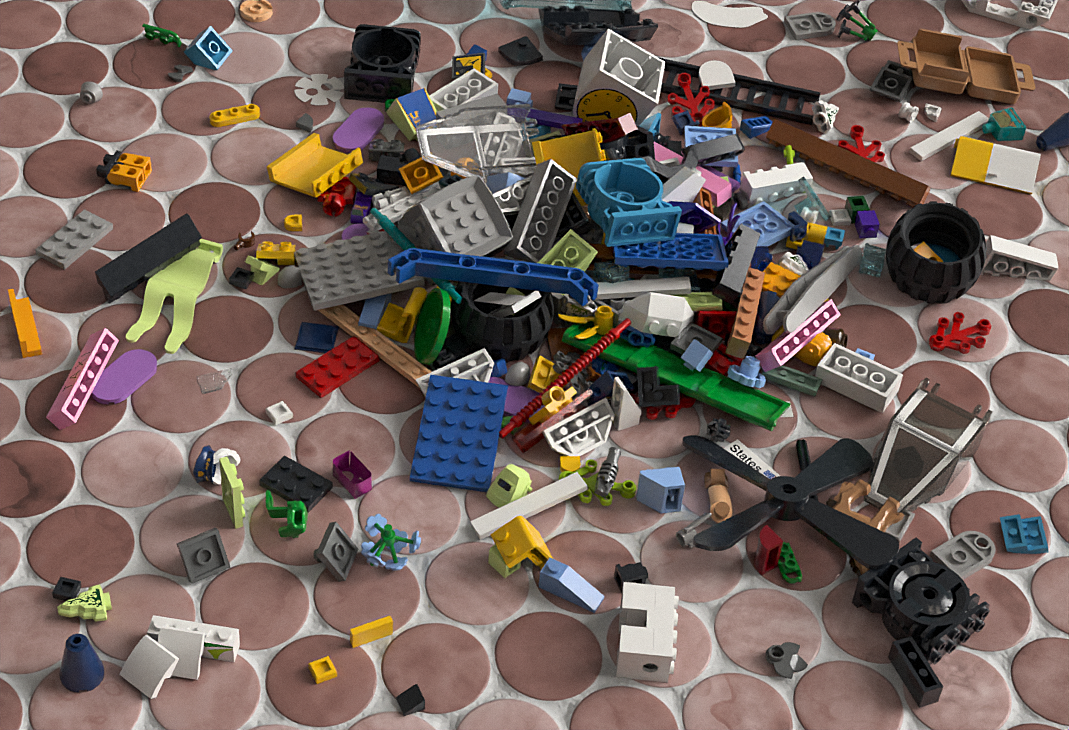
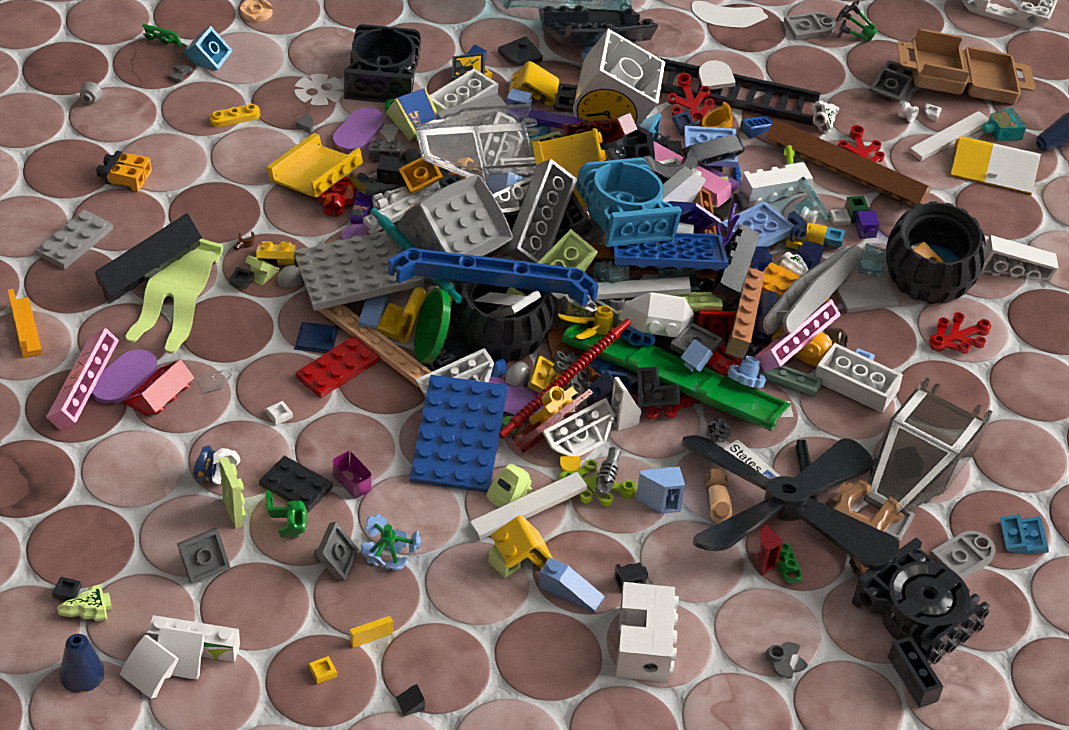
(160, 388): none -> slope
(293, 223): yellow tile -> none
(536, 81): none -> yellow piece
(686, 535): light grey plant -> none
(866, 294): none -> light grey tile

